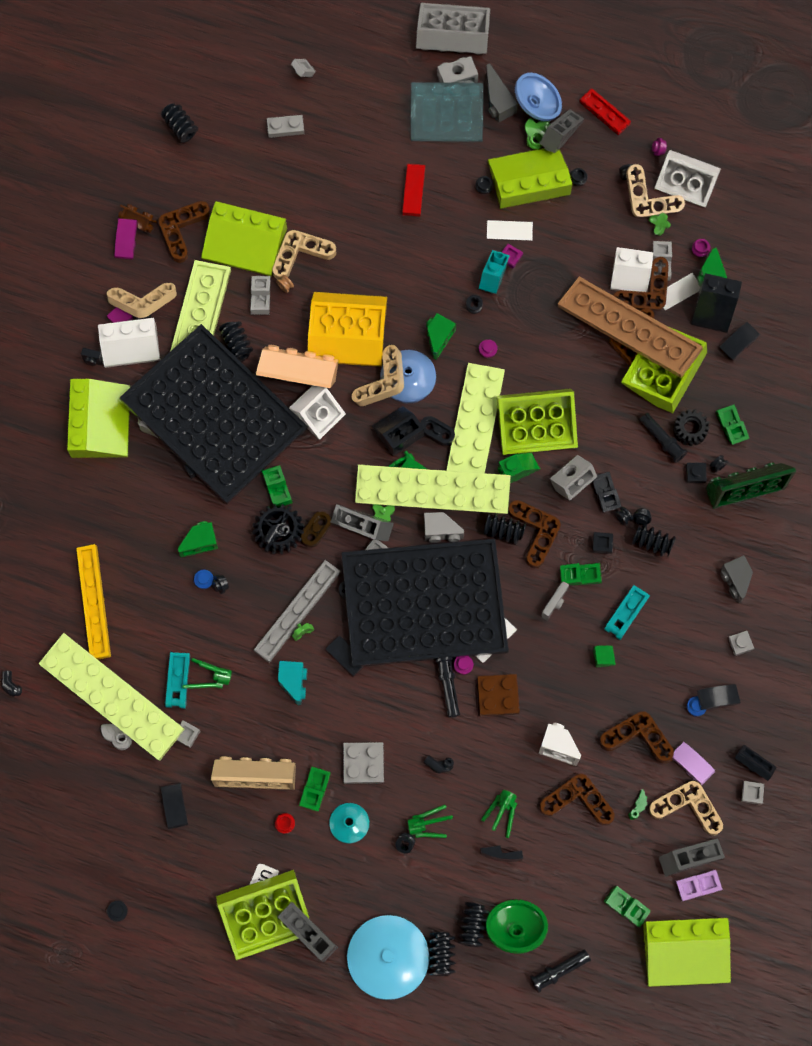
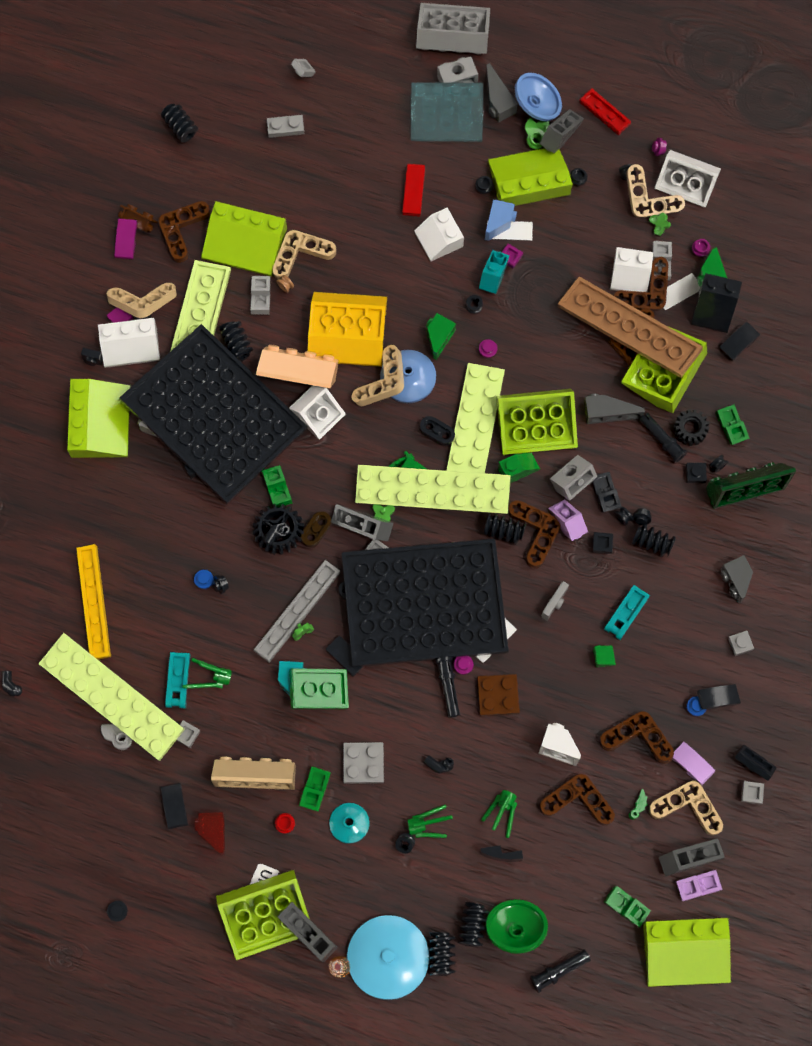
(198, 540): green slope -> none
(212, 830): none -> clear red slope
(318, 688): none -> tile
(339, 967): none -> clear orange tile
(399, 430): black slope -> none
(439, 235): none -> white slope
(441, 527): light grey slope -> none
(500, 218): none -> medium blue slope
(570, 519): none -> lavender slope
(581, 574): green slope -> none
(608, 409): none -> dark grey slope

